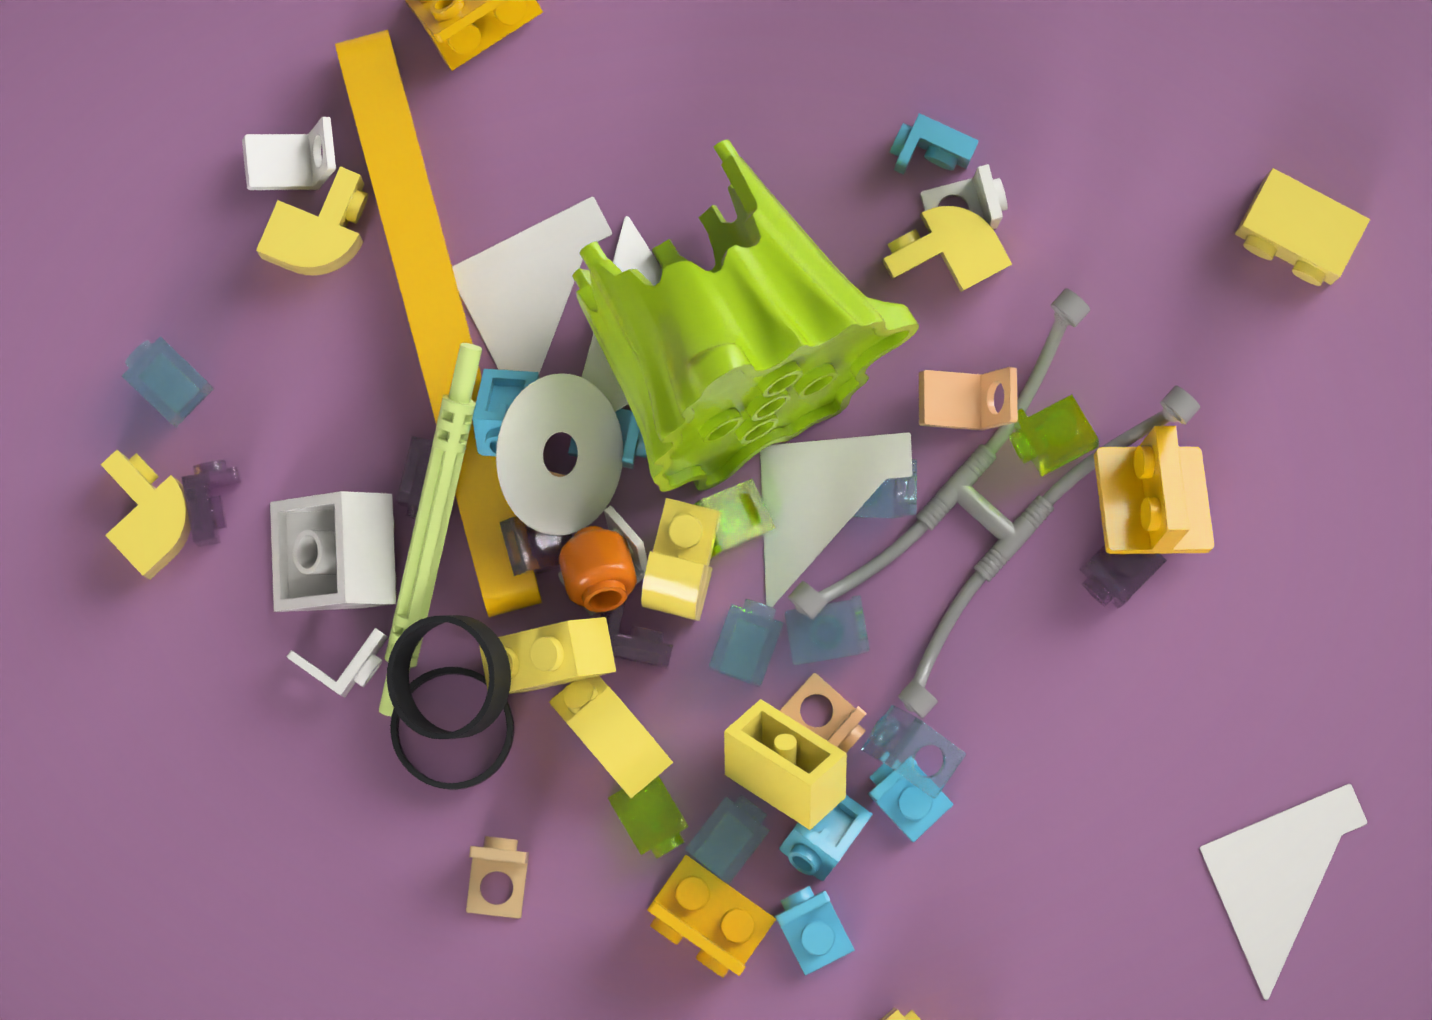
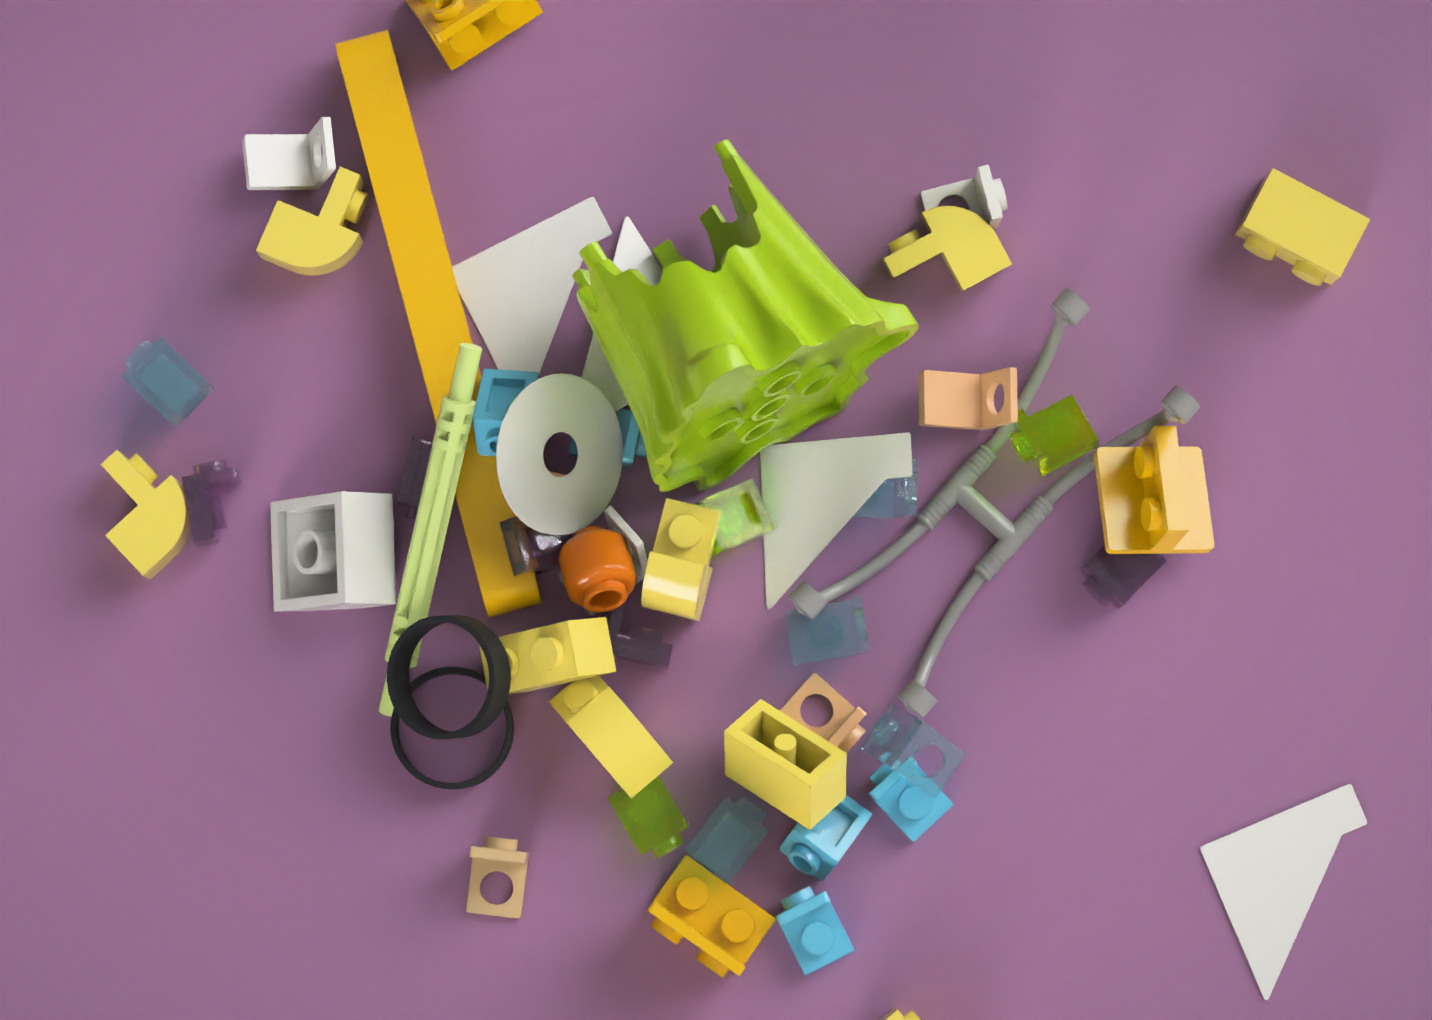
(358, 671): white bracket -> none
(746, 642): clear light blue brick -> none
(942, 144): medium azure bracket -> none

